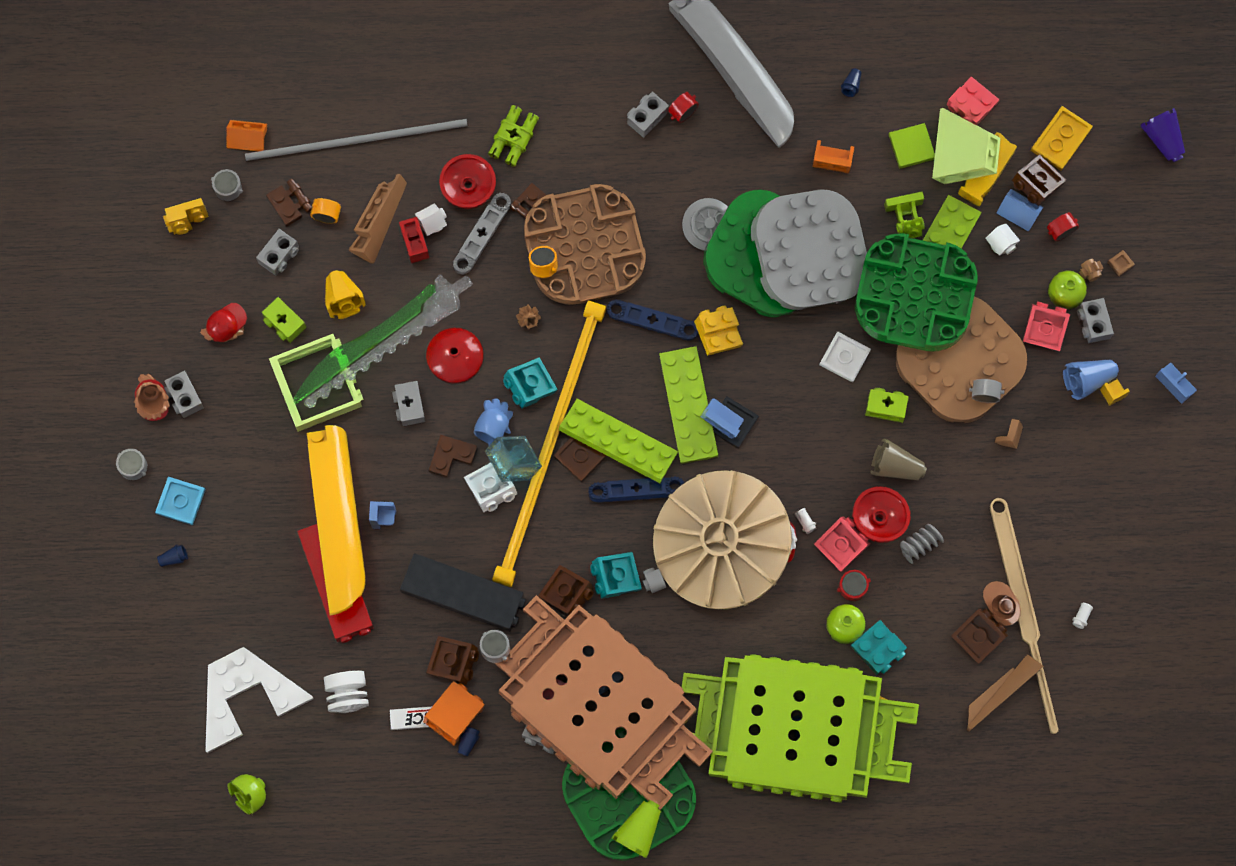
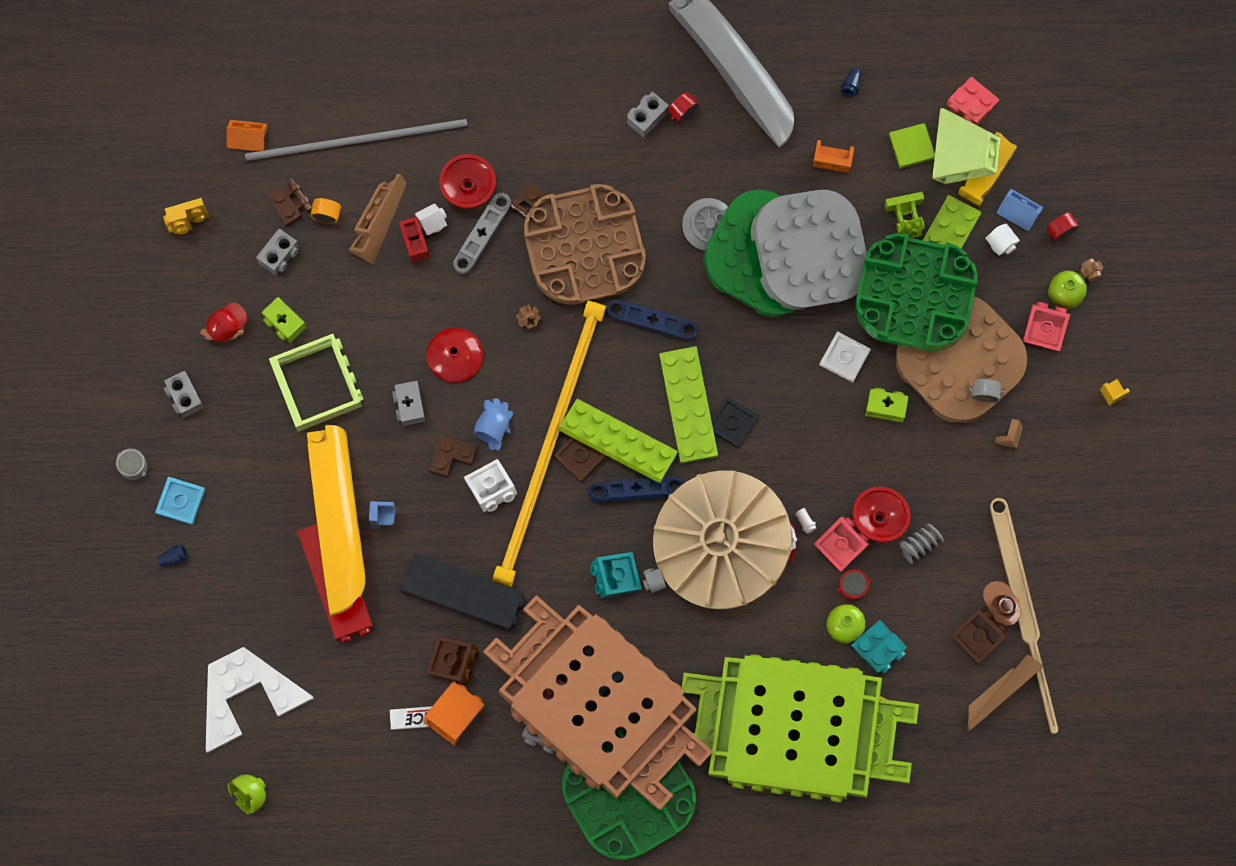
(151, 398): nougat hair -> none
(226, 185): piece -> none
(342, 295): yellow cone -> none
(346, 695): white wheel -> none
(436, 308): piece -> none
(468, 740): dark blue cone -> none
(494, 646): piece -> none
(513, 458): clear light blue brick -> none
(517, 143): lime pin -> none
(529, 383): teal plate -> none
(543, 261): piece -> none
(566, 591): reddish brown plate -> none
(639, 828): lime cone -> none
(718, 330): yellow plate -> none
(722, 418): medium blue panel -> none
(896, 462): dark tan cone -> none
(1038, 180): reddish brown plate -> none
(1061, 138): yellow tile -> none
(1082, 615): white pin -> none
(1088, 376): medium blue cone -> none
(1099, 320): light grey brick -> none
(1121, 263): medium nougat tile -> none
(1166, 134): dark purple cone -> none
(1176, 382): medium blue panel -> none

